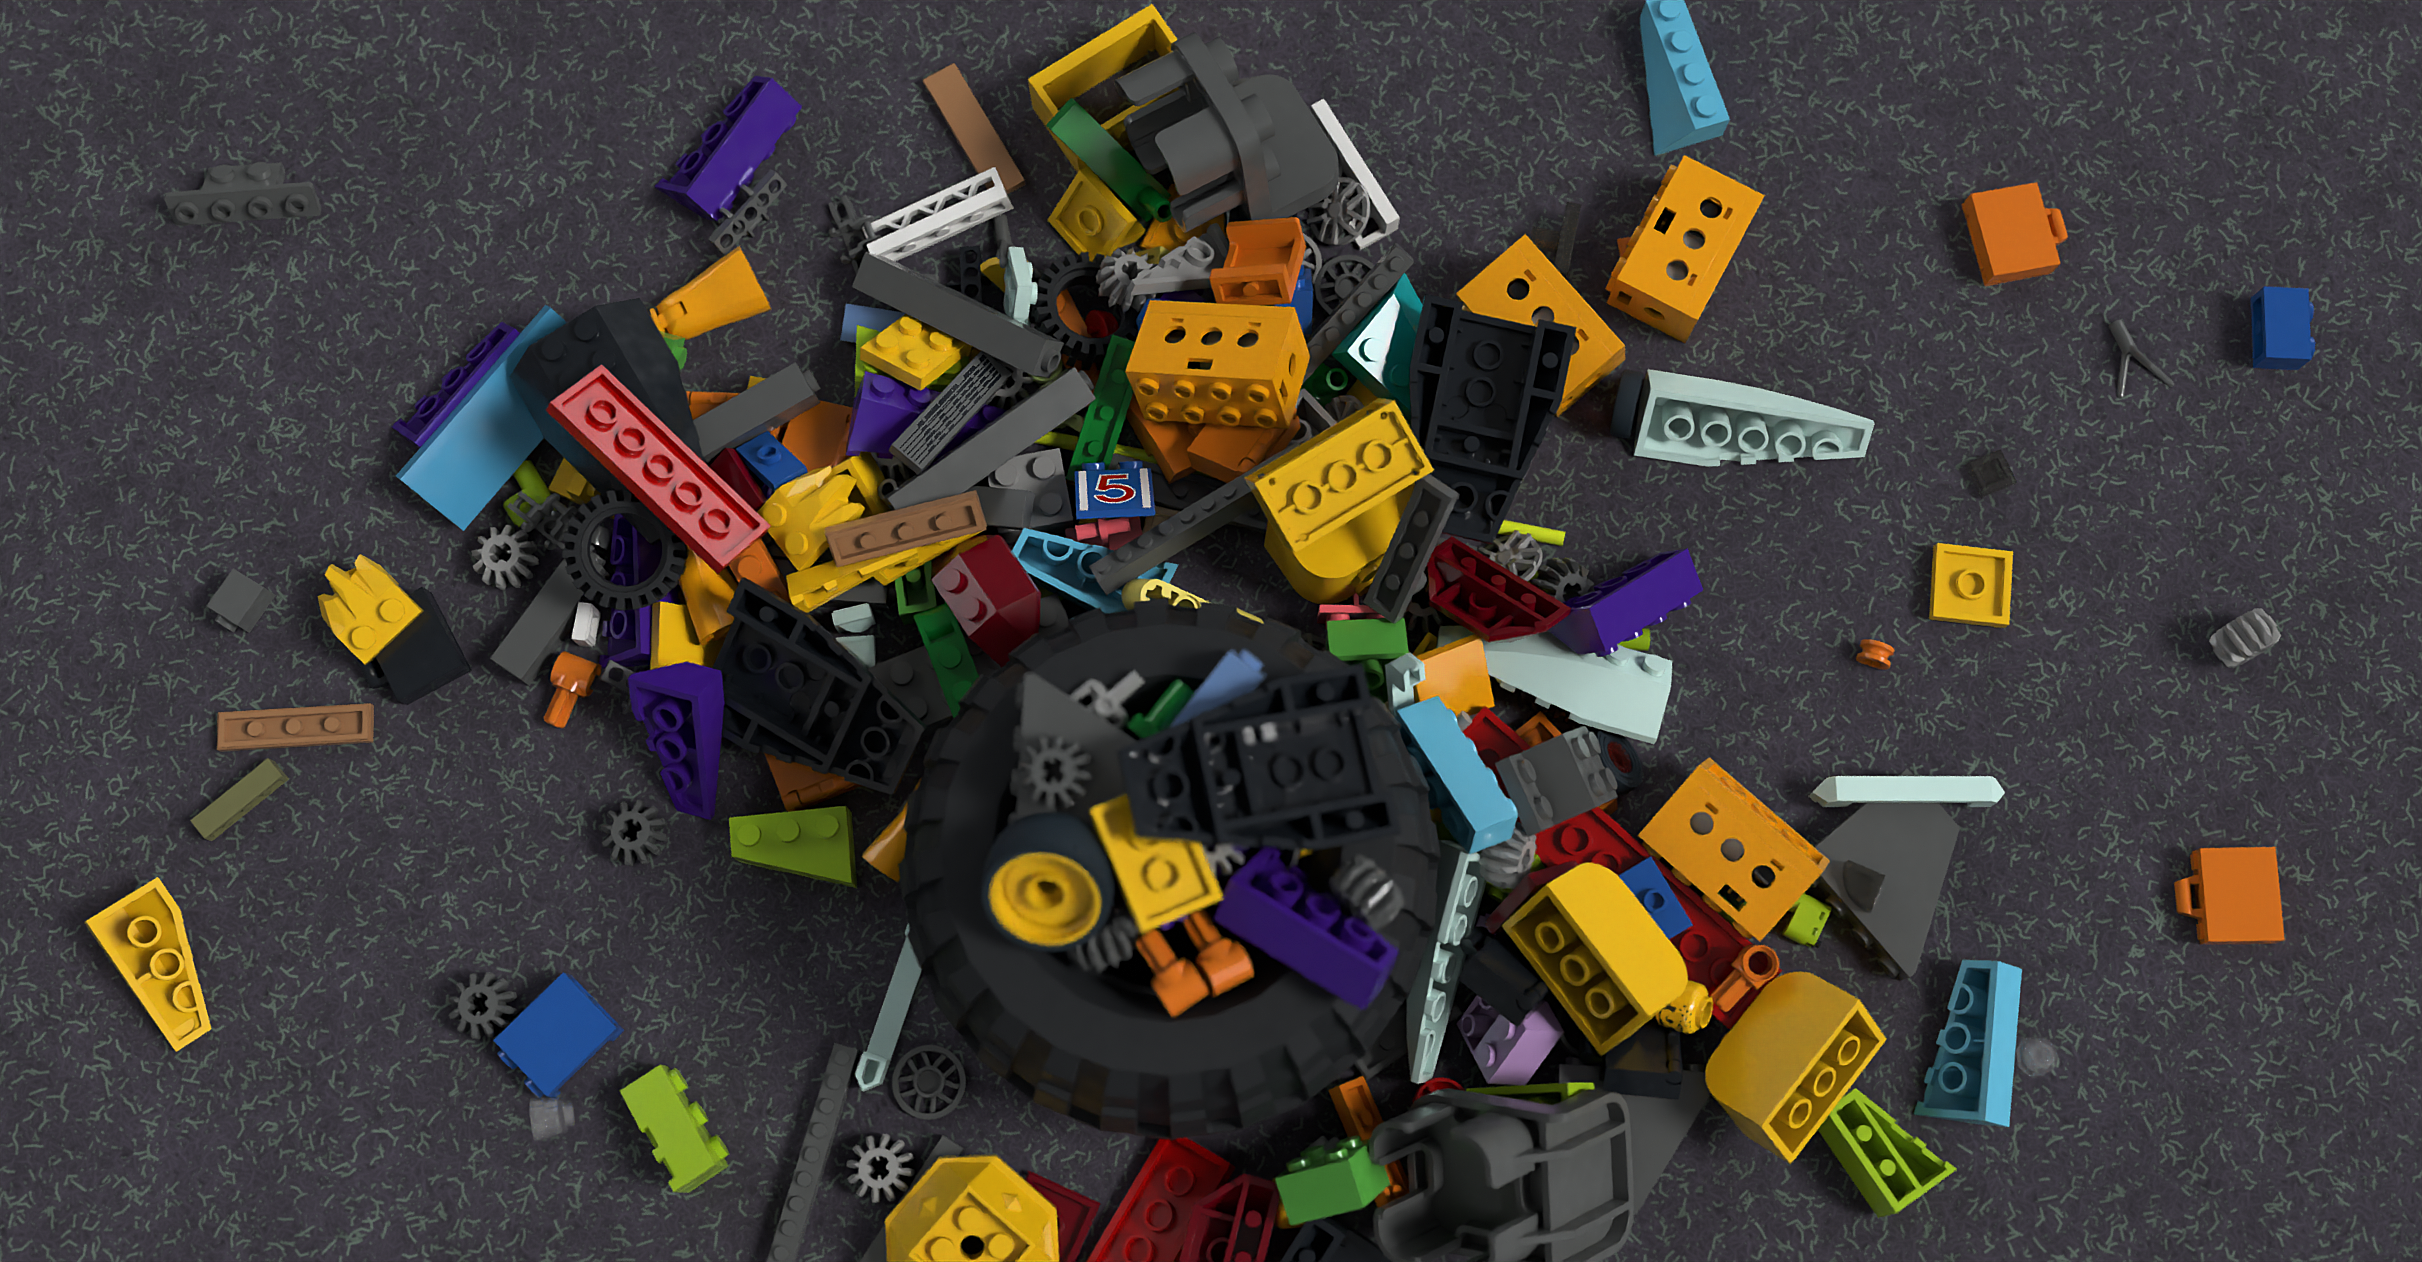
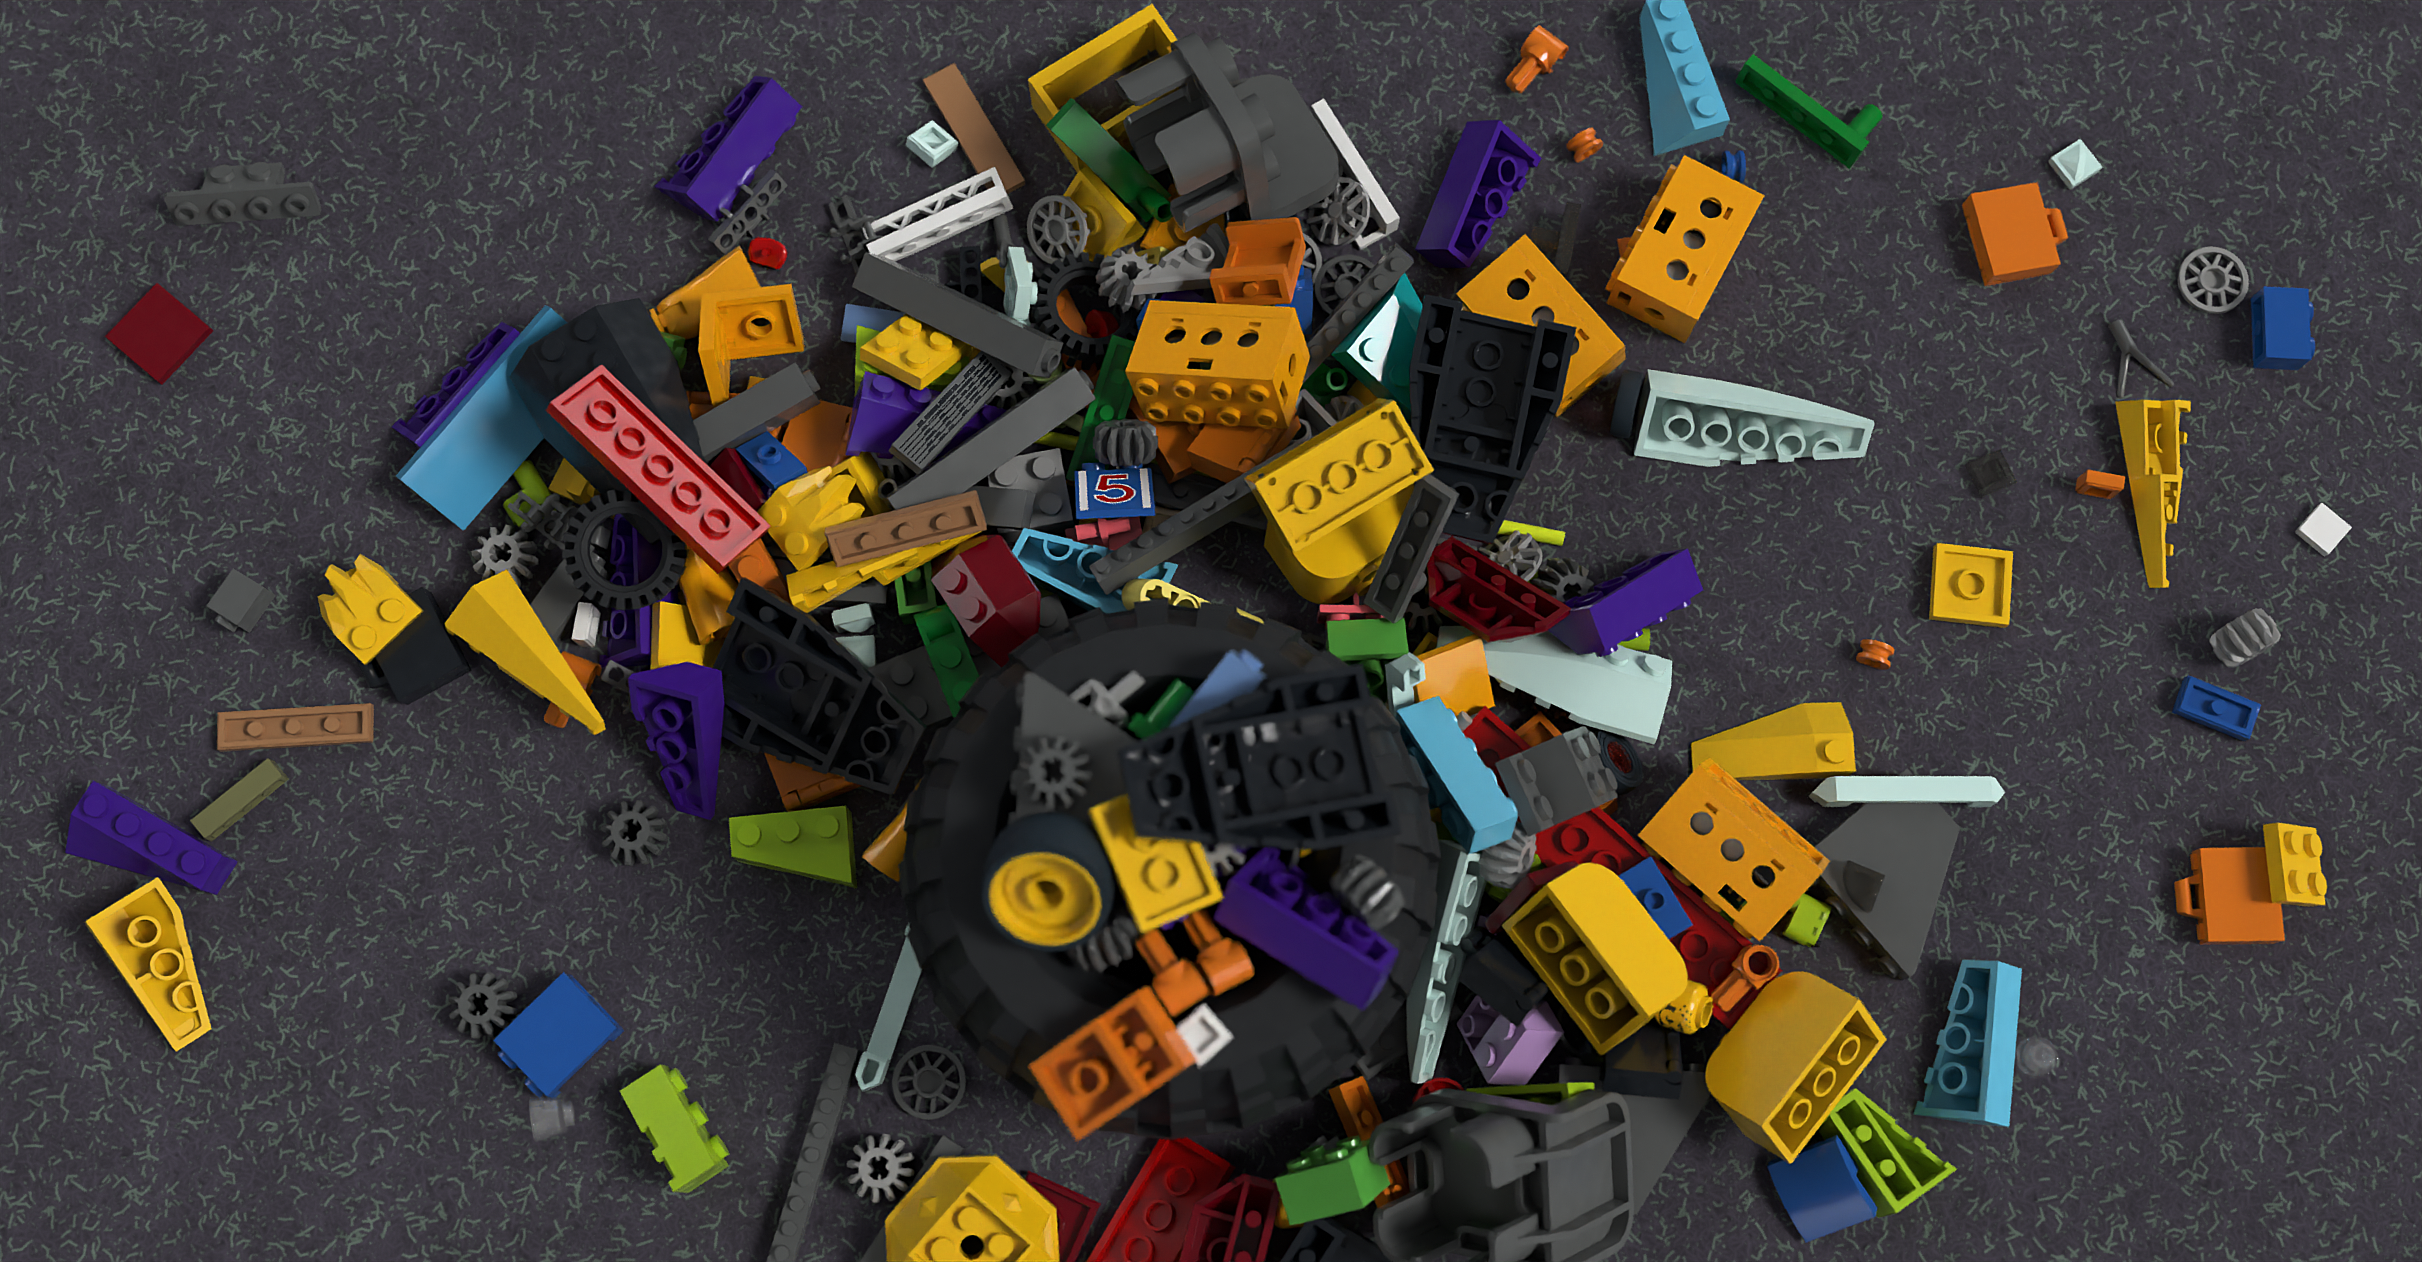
(133, 838): none -> dark purple wedge
(159, 333): none -> dark red tile
(505, 628): none -> yellow wedge
(730, 335): none -> light orange bracket
(767, 252): none -> red piece
(931, 143): none -> light aqua tile
(1057, 228): none -> light grey wheel
(1112, 1063): none -> orange slope
(1125, 442): none -> dark grey gear
(1203, 1034): none -> white tile
(1474, 193): none -> dark purple wedge
(1537, 56): none -> orange axle
(1584, 144): none -> orange bush
(1734, 165): none -> blue bush
(1789, 744): none -> yellow wedge
(1805, 114): none -> green piece
(1822, 1189): none -> blue slope
(2075, 164): none -> light aqua tile
(2099, 484): none -> orange tile
(2152, 448): none -> yellow wedge
(2213, 280): none -> light grey wheel
(2216, 708): none -> blue plate
(2294, 864): none -> yellow plate
(2323, 529): none -> white tile

